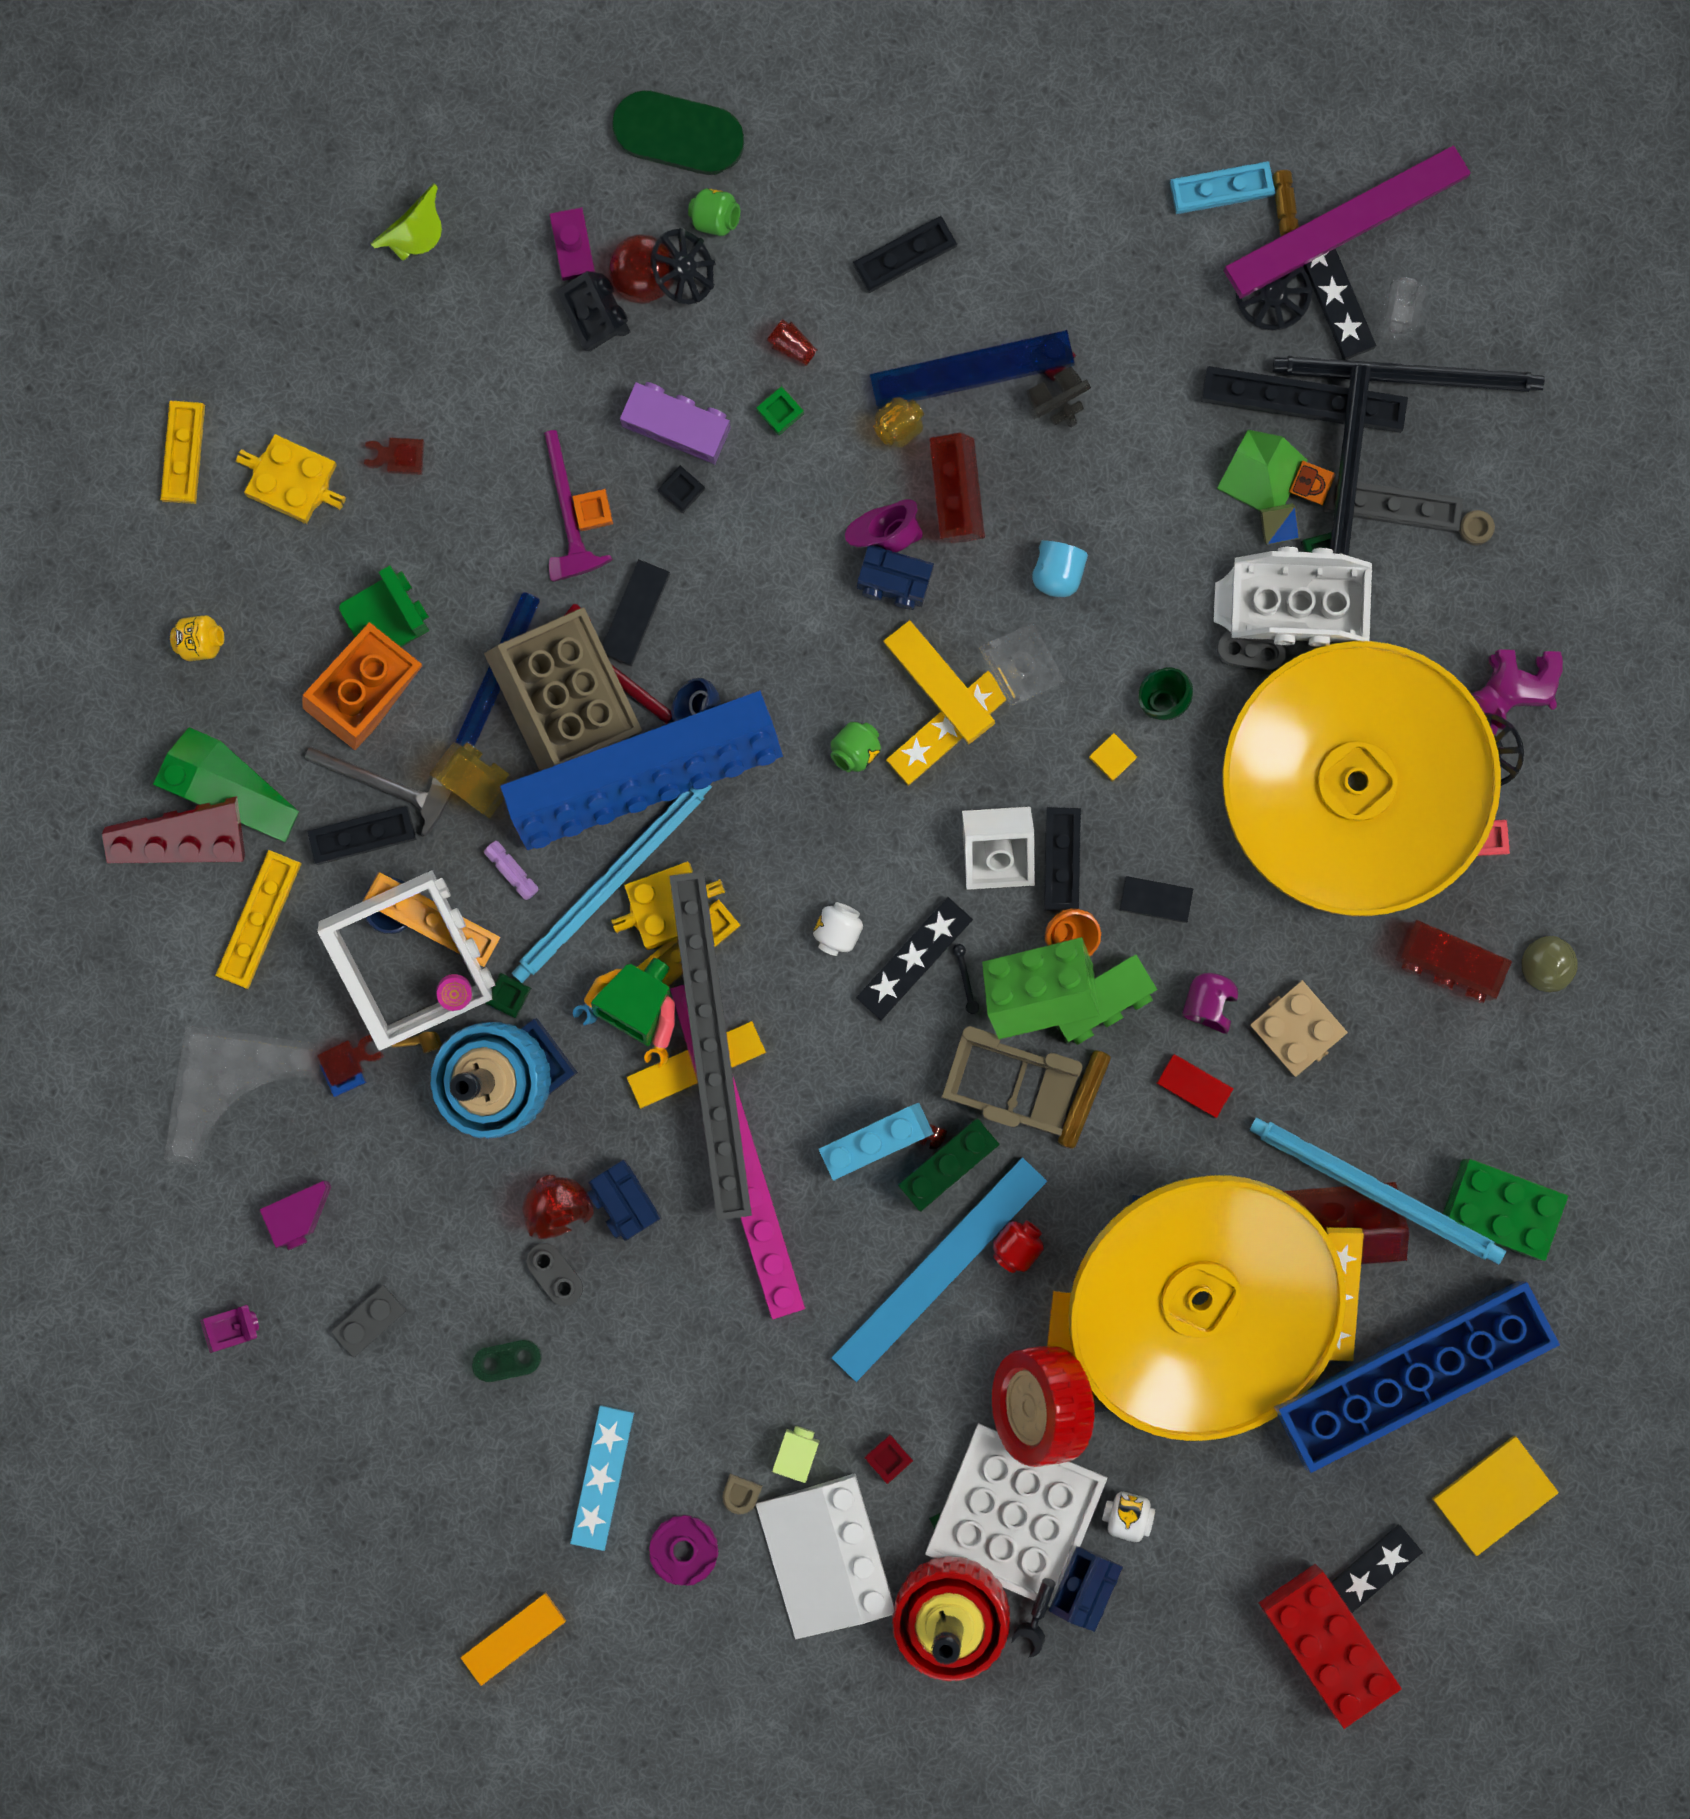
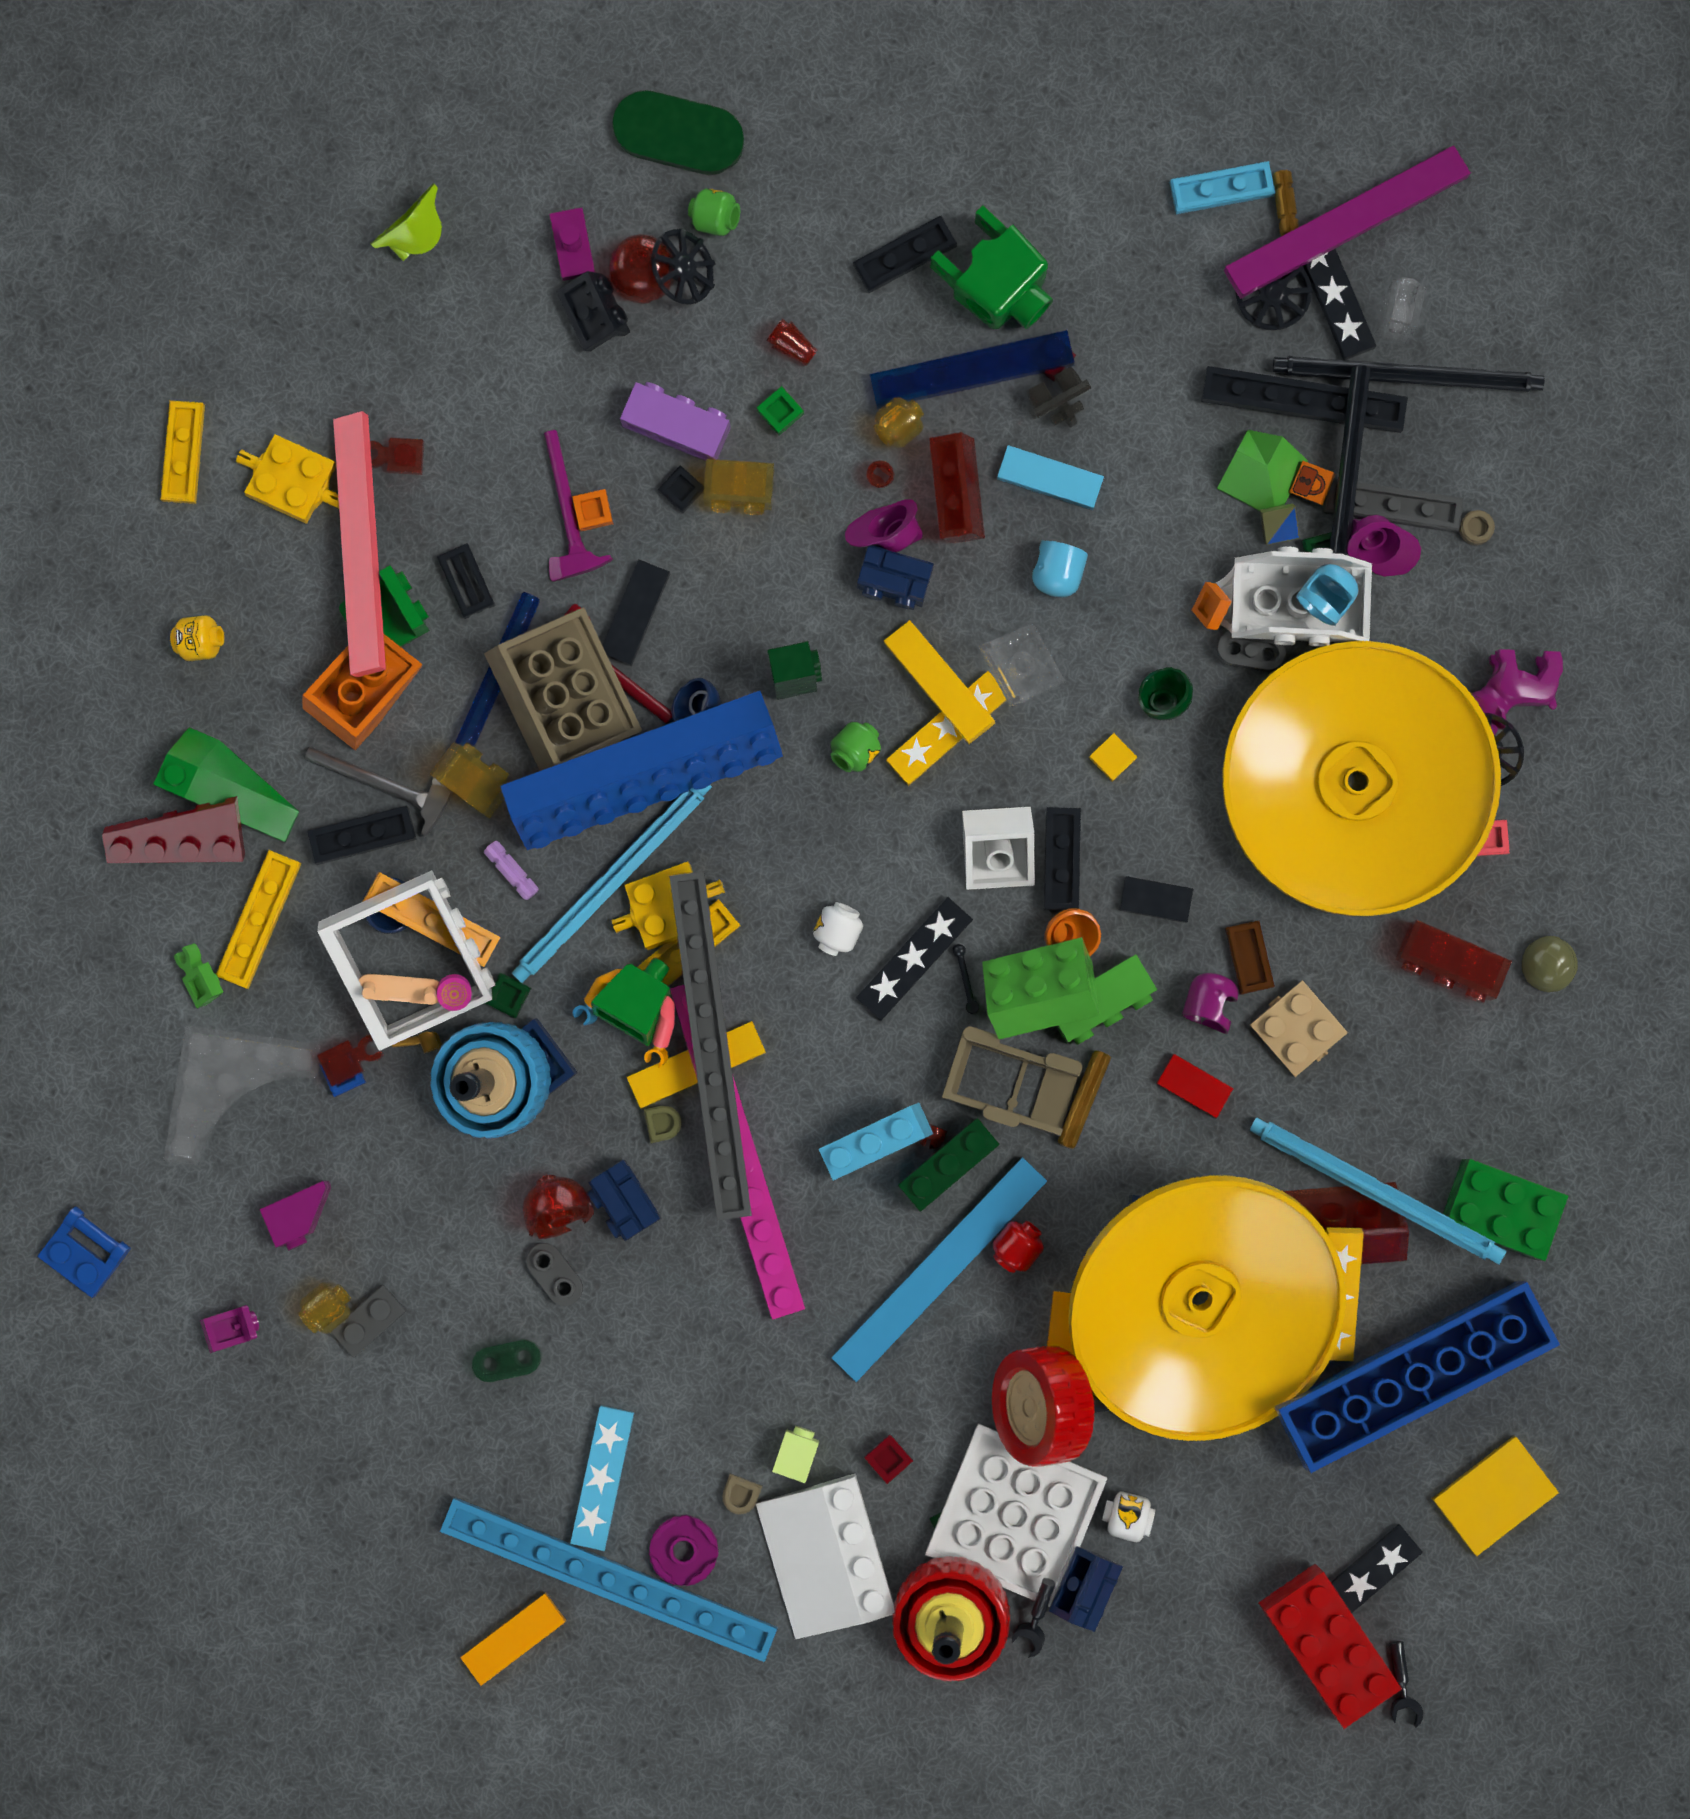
(77, 1261): none -> blue plate
(199, 979): none -> bright green plate
(325, 1308): none -> clear yellow head
(359, 544): none -> coral tile
(399, 988): none -> light nougat piece
(477, 607): none -> black tile
(609, 1579): none -> dark azure plate
(662, 1123): none -> olive tile
(738, 486): none -> clear yellow brick
(794, 669): none -> dark green brick
(875, 479): none -> clear red hinge
(1002, 276): none -> green piece
(1050, 477): none -> medium azure tile
(1211, 605): none -> orange plate
(1249, 957): none -> reddish brown tile
(1328, 593): none -> medium azure helmet
(1384, 545): none -> magenta piece
(1402, 1678): none -> black piece

